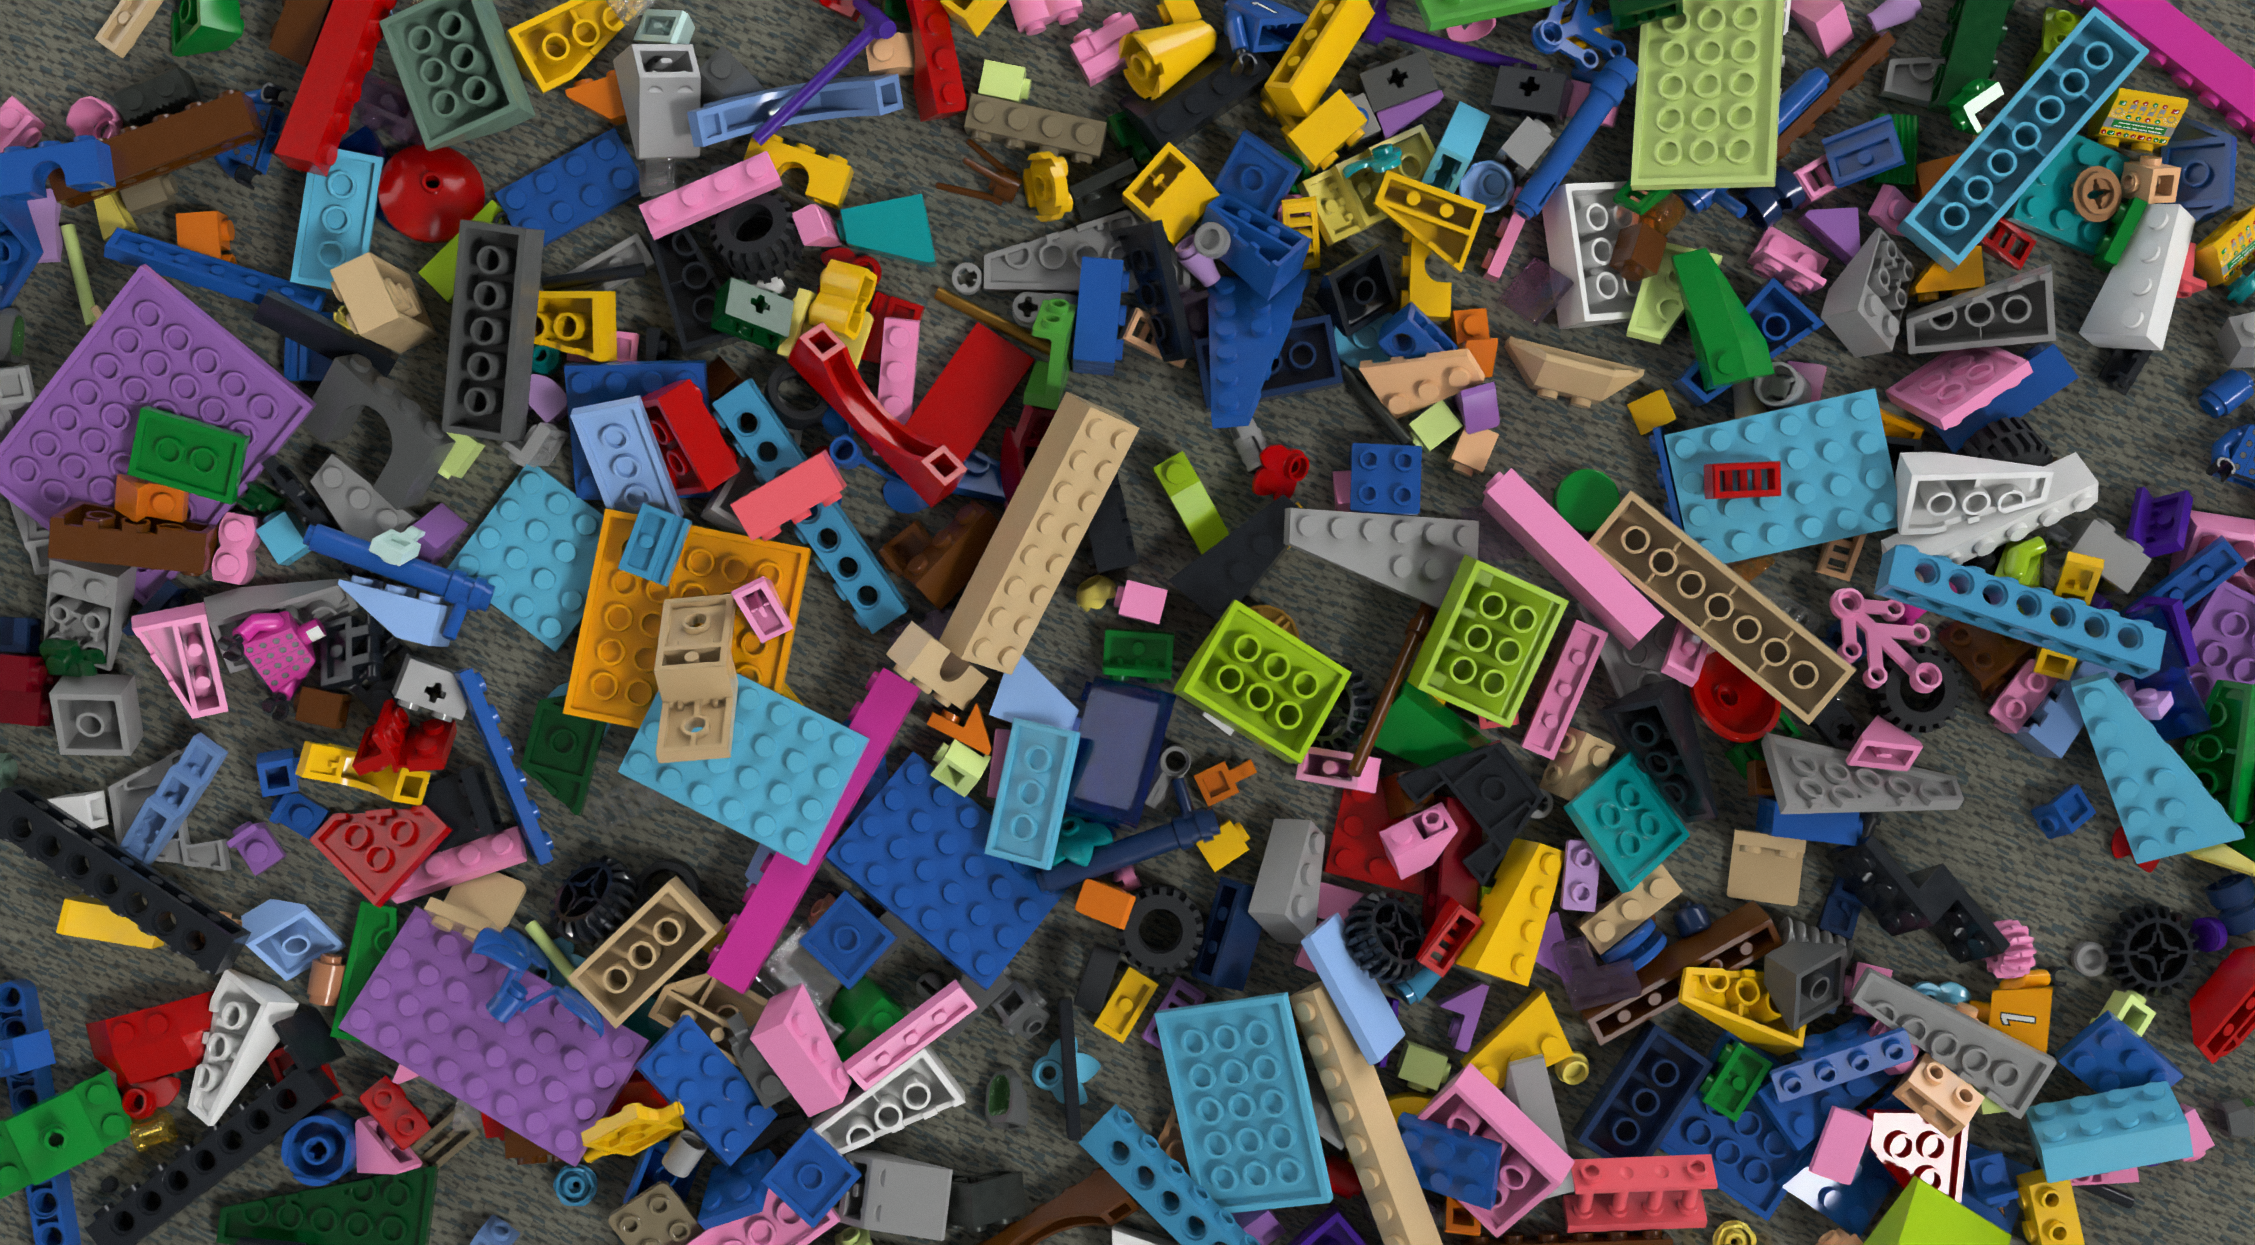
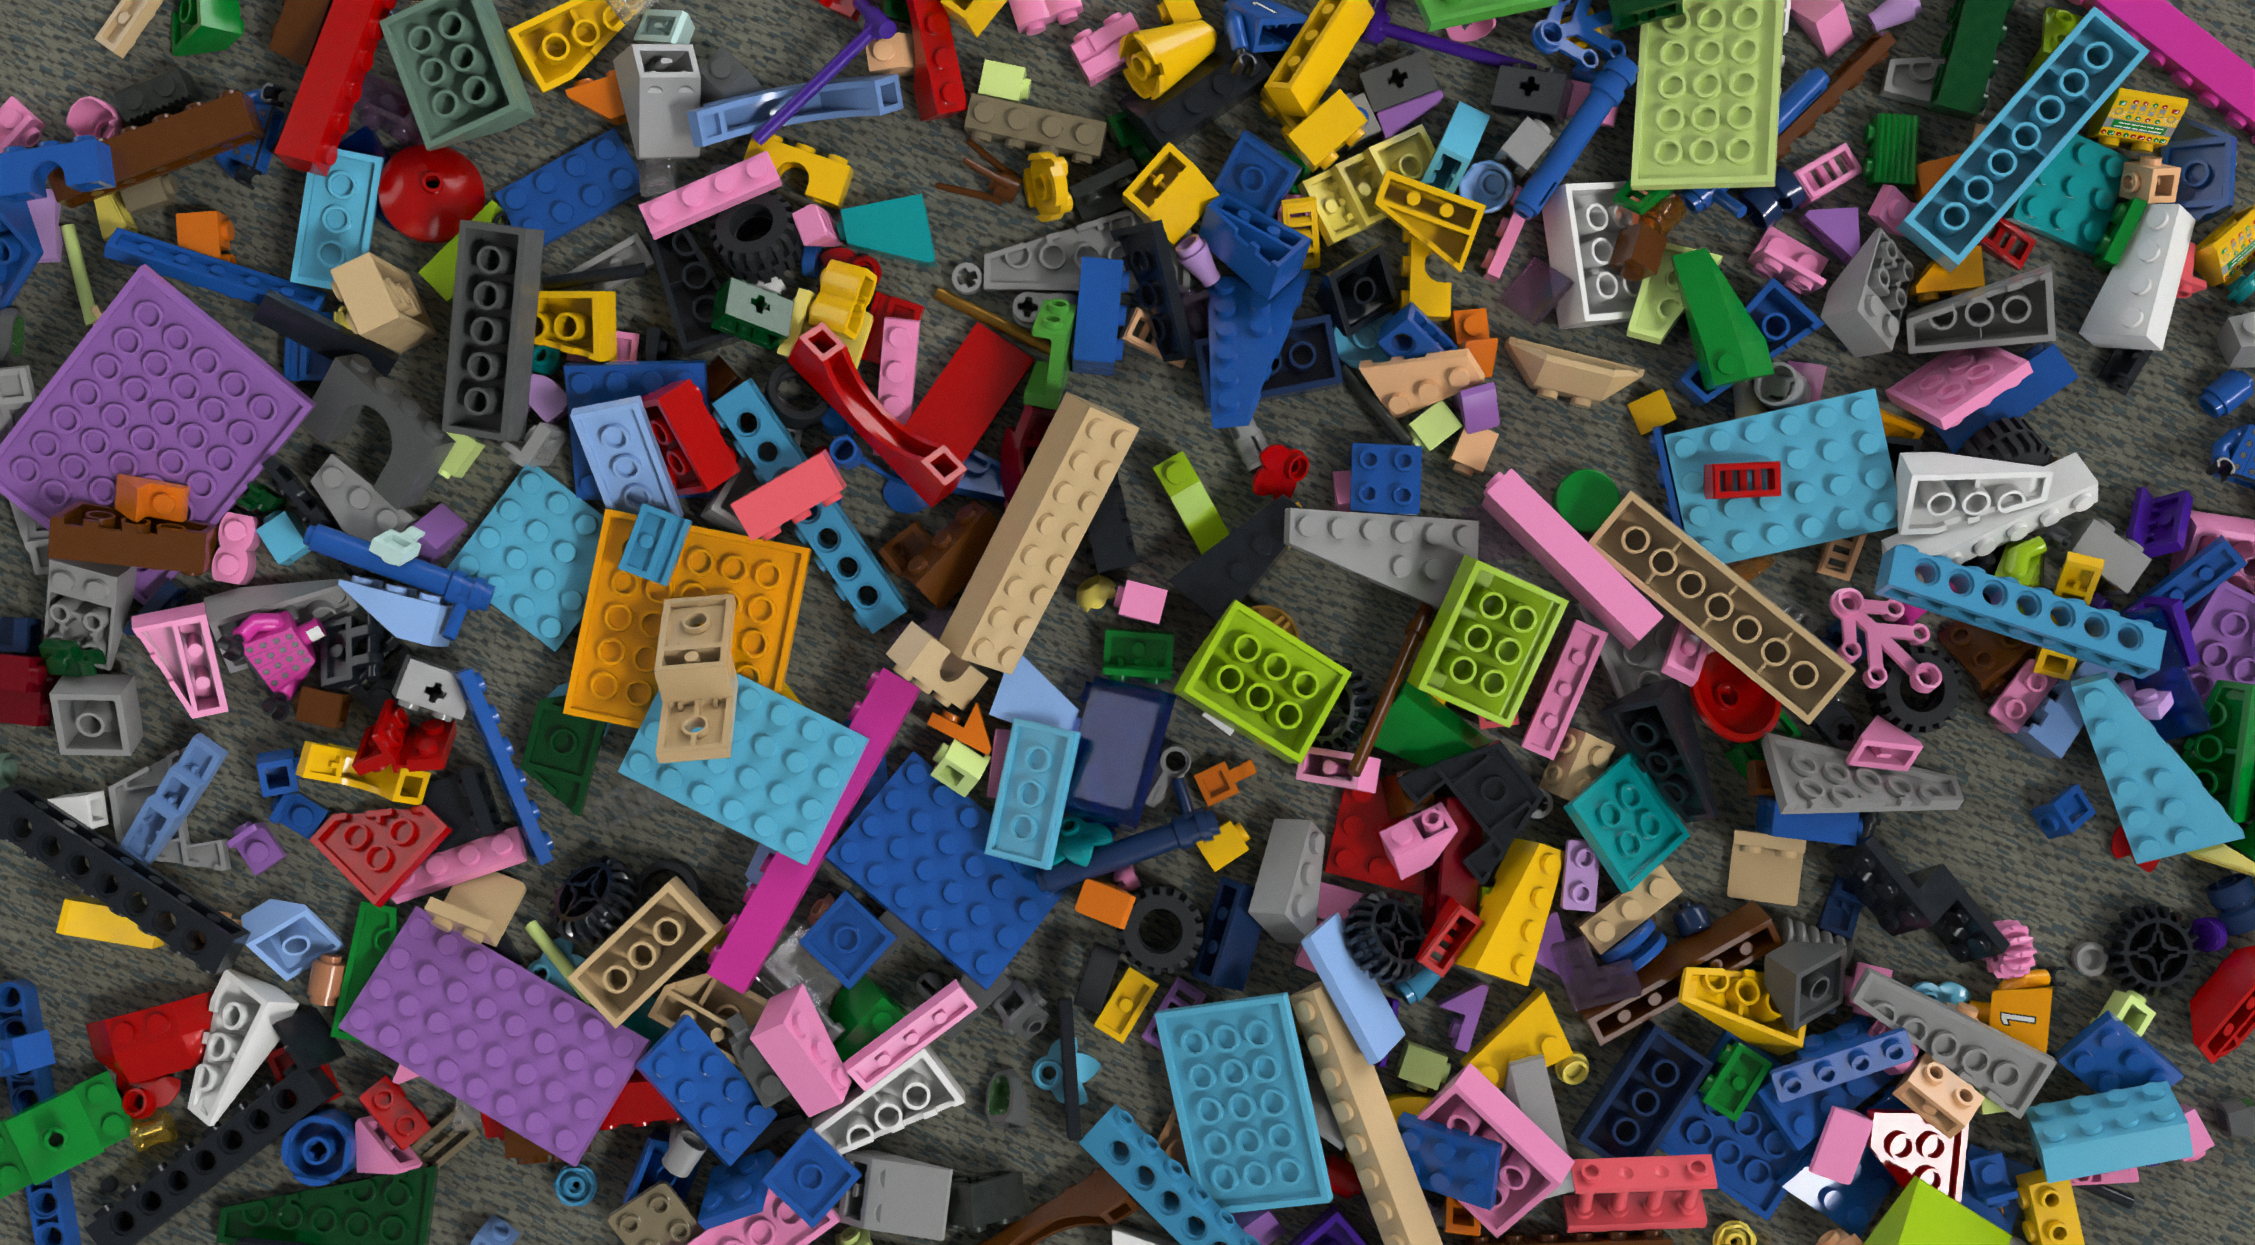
(188, 455): green plate -> none
(517, 953): blue plant -> none
(631, 1130): yellow plate -> none
(762, 608): bright pink slope -> none
(811, 261): none -> blue tile
(1212, 240): light grey tile -> none
(1383, 158): teal plate -> none
(1863, 151): blue plate -> none
(1974, 97): green bracket -> none
(2101, 207): medium nougat gear -> none

